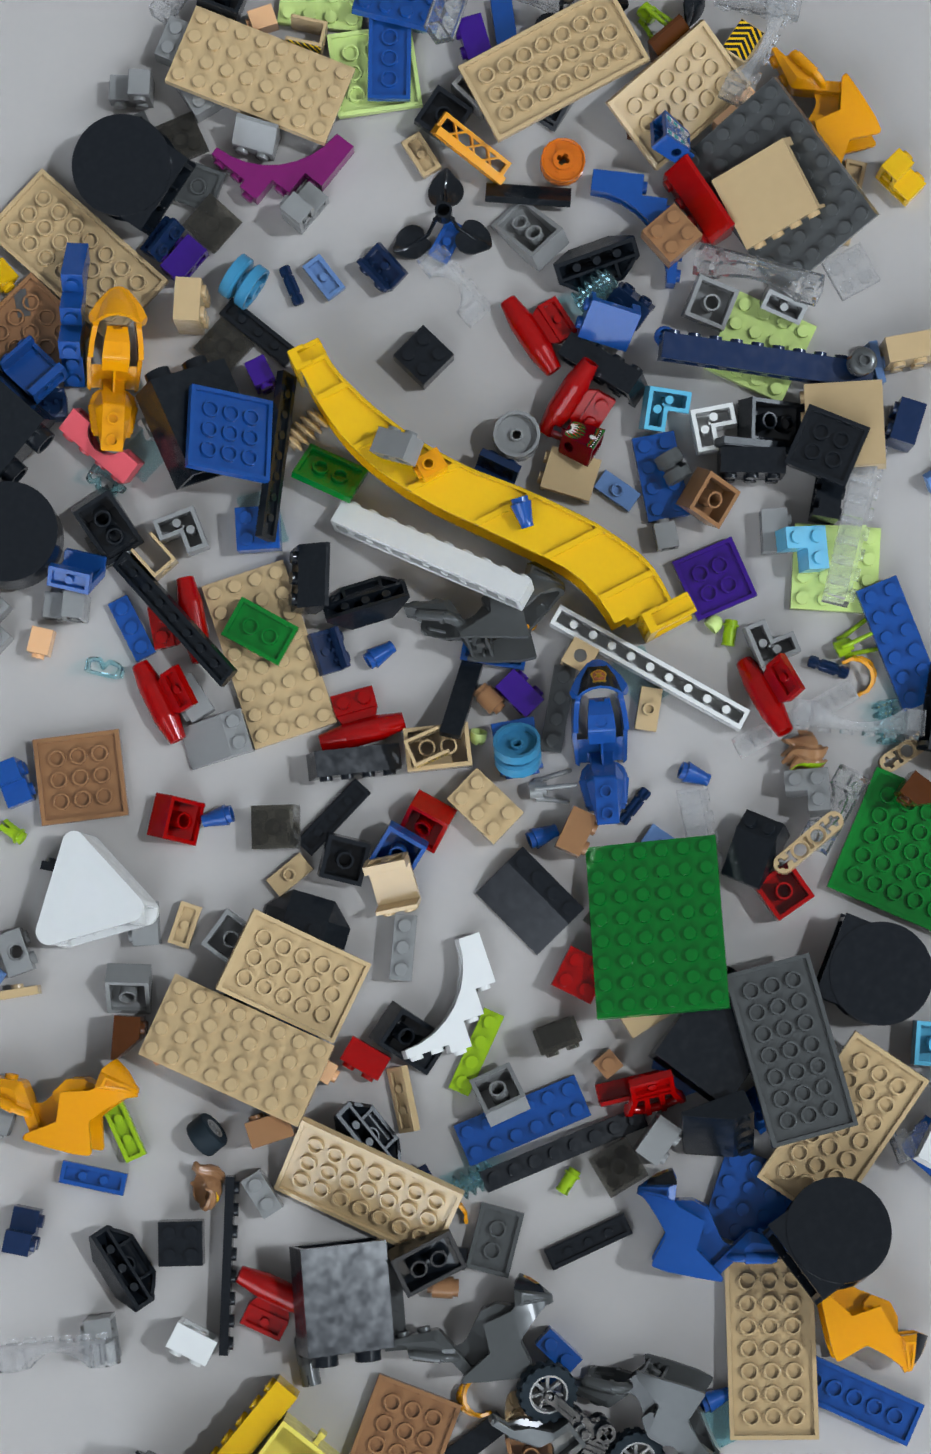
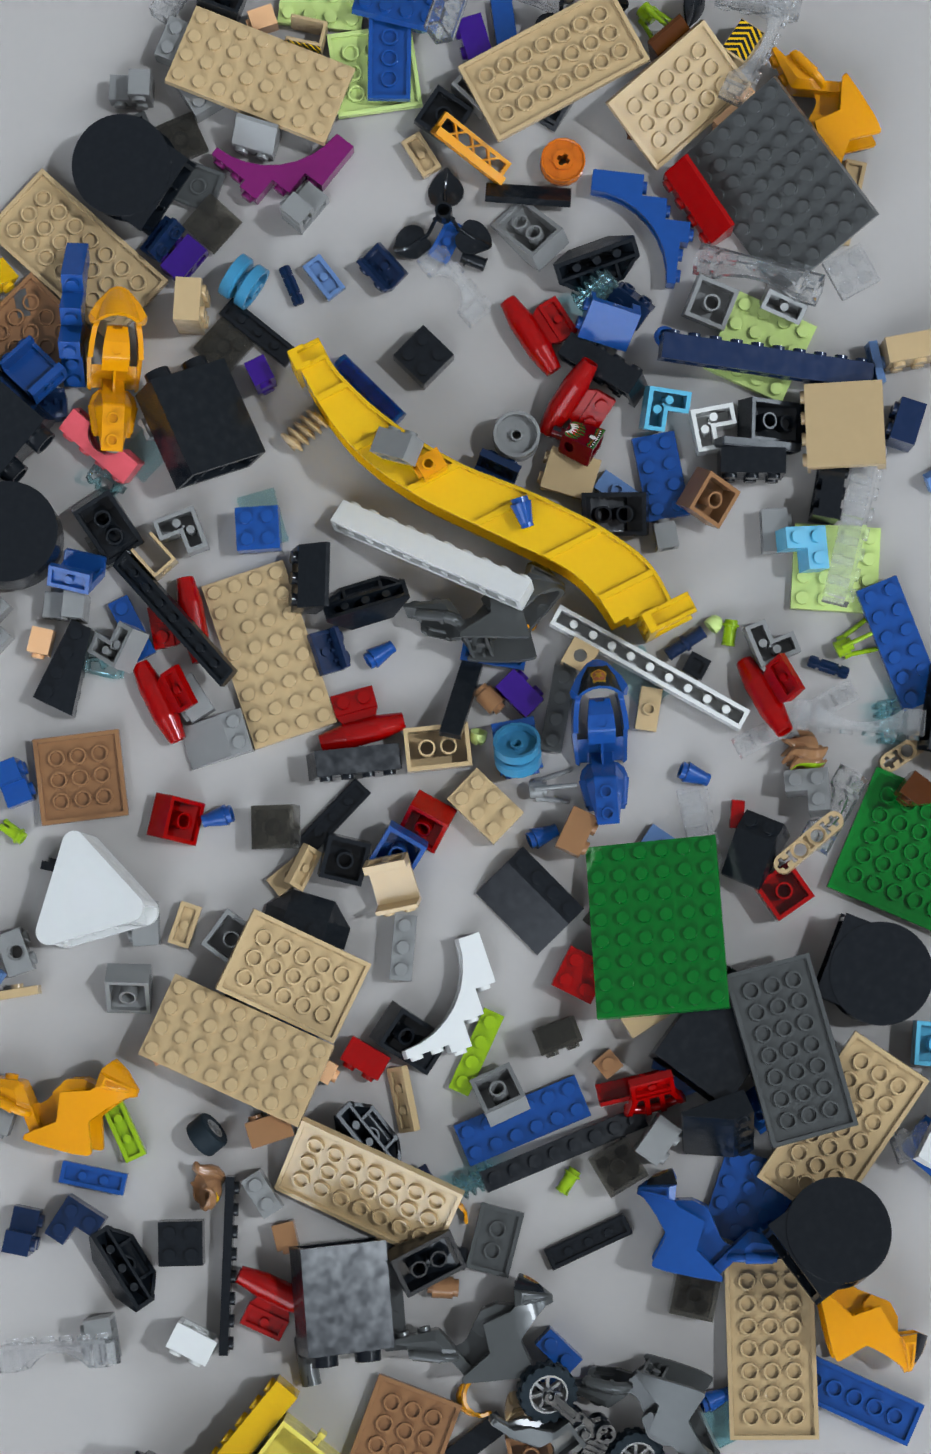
(65, 673): none -> black wedge
(75, 1214): none -> dark blue brick
(120, 649): none -> light grey brick
(127, 1032): reddish brown slope -> none
(229, 433): blue plate -> none
(260, 631): green plate -> none
(281, 423): black plate -> none
(285, 1235): none -> medium nougat brick
(303, 867): none -> tan plate
(329, 473): green plate -> none
(369, 389): none -> clear blue brick
(419, 736): tan piece -> none
(474, 261): none -> black pin
(618, 511): none -> black slope
(634, 805): dark blue axle -> none
(670, 138): blue torso -> none
(671, 235): medium nougat brick -> none
(674, 468): dark grey wheel -> none
(685, 643): none -> dark blue pin
(693, 1297): none -> clear smoke brick
(696, 665): none -> black plate
(714, 578): dark purple plate -> none
(737, 812): none -> red piece
(767, 194): tan panel -> none
(827, 446): black plate -> none
(861, 362): dark grey head -> none
(869, 664): light orange helmet -> none
(899, 178): yellow brick -> none

